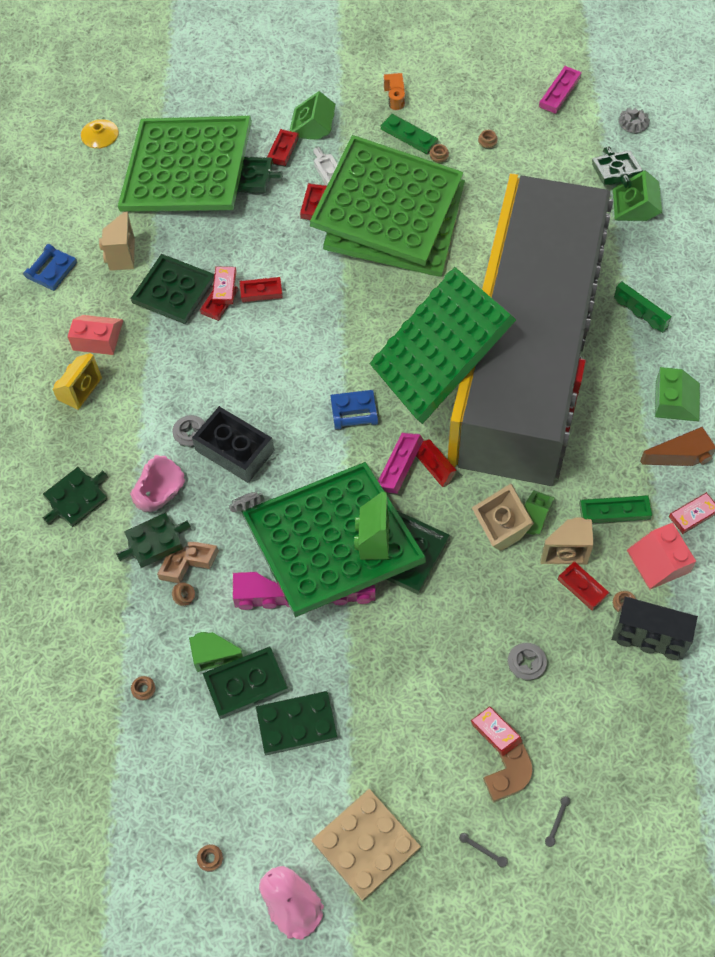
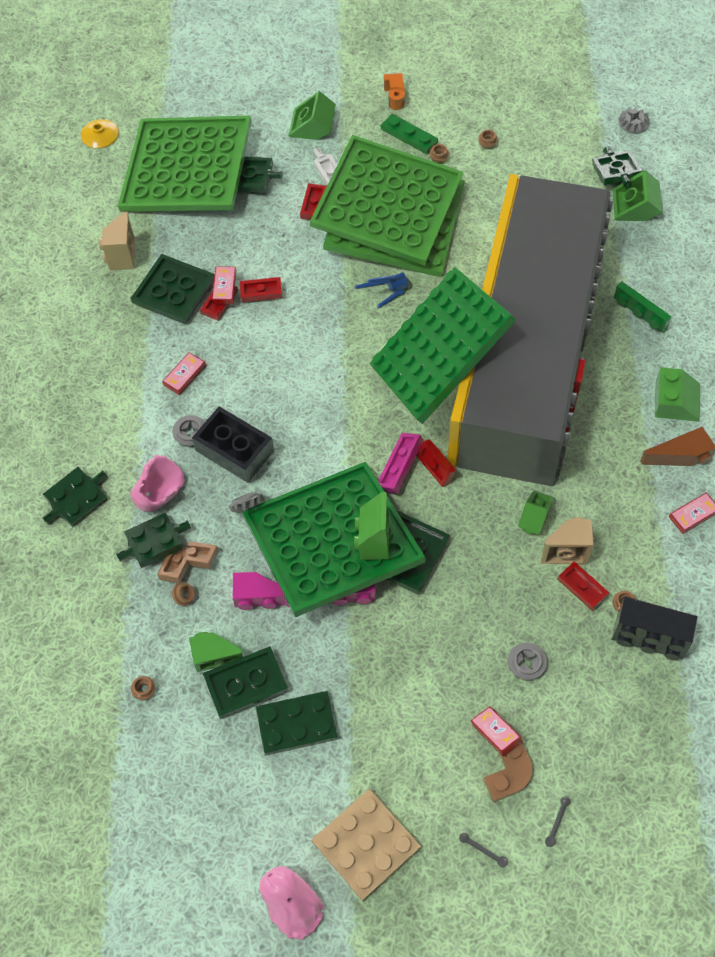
(54, 272): blue plate -> none
(78, 381): yellow slope -> none
(94, 334): coral slope -> none
(184, 373): none -> tile
(206, 850): medium nougat plate -> none
(283, 147): red plate -> none
(353, 403): blue plate -> none
(395, 283): none -> blue plant
(503, 517): tan slope -> none
(560, 89): dark pink plate -> none
(616, 509): green plate -> none
(662, 556): coral slope -> none

